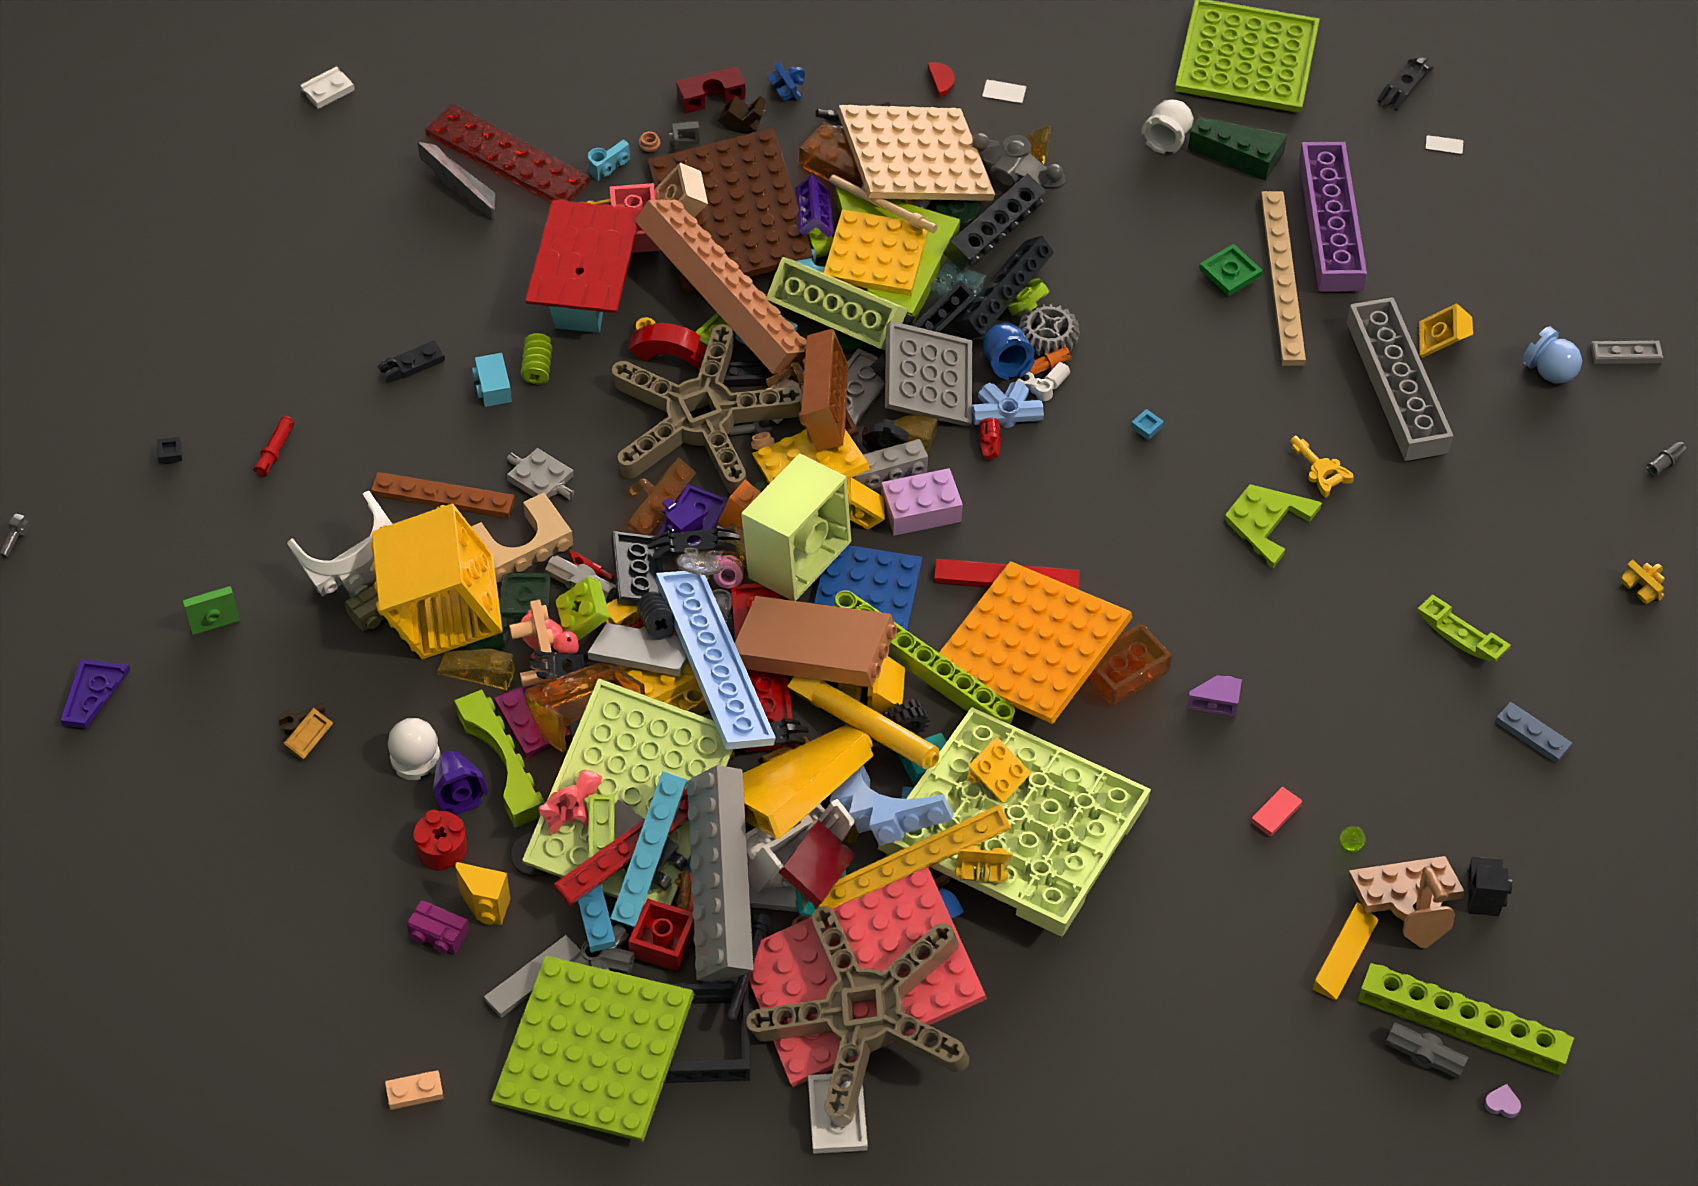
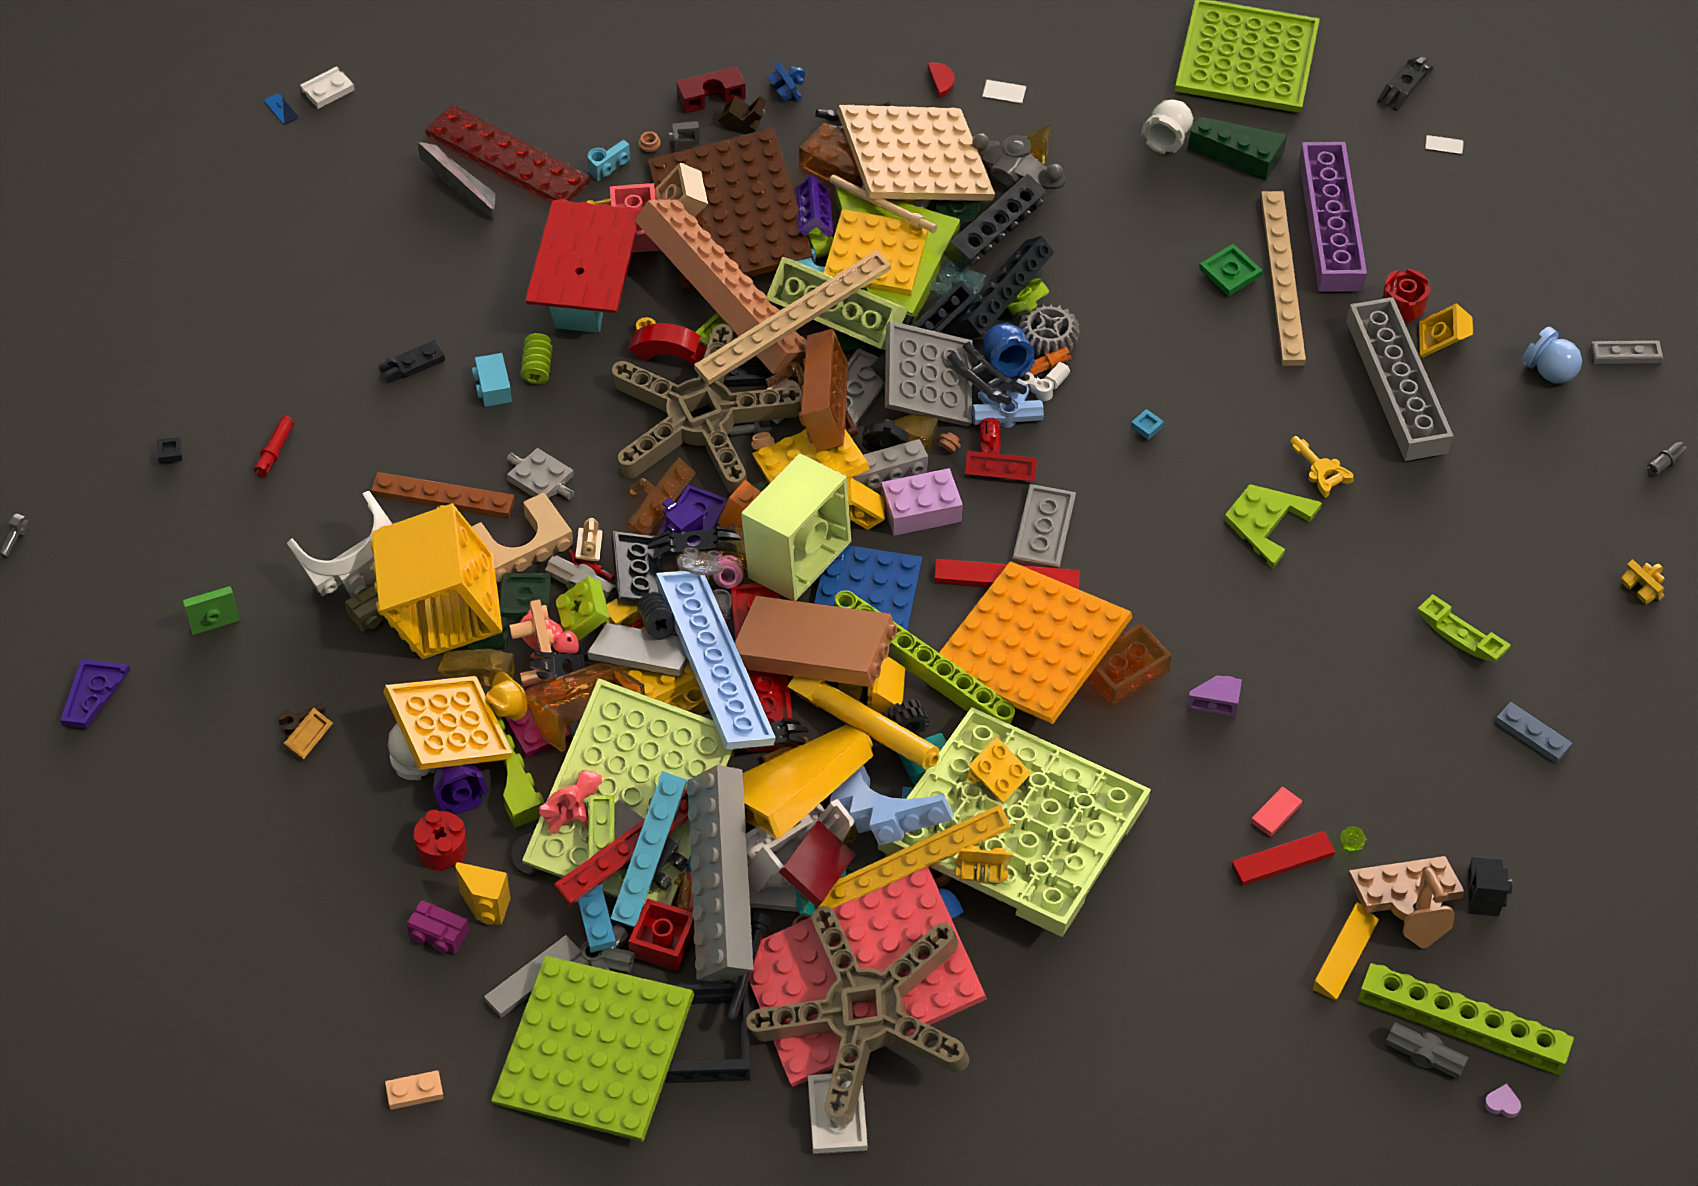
(281, 108): none -> clear blue sticker
(447, 722): none -> yellow plate
(507, 697): none -> yellow piece
(589, 541): none -> tan hinge
(792, 317): none -> tan plate
(949, 442): none -> nougat plate
(981, 366): none -> black piece
(1001, 465): none -> red plate
(1044, 527): none -> light grey tile
(1283, 858): none -> red tile
(1409, 291): none -> red brick

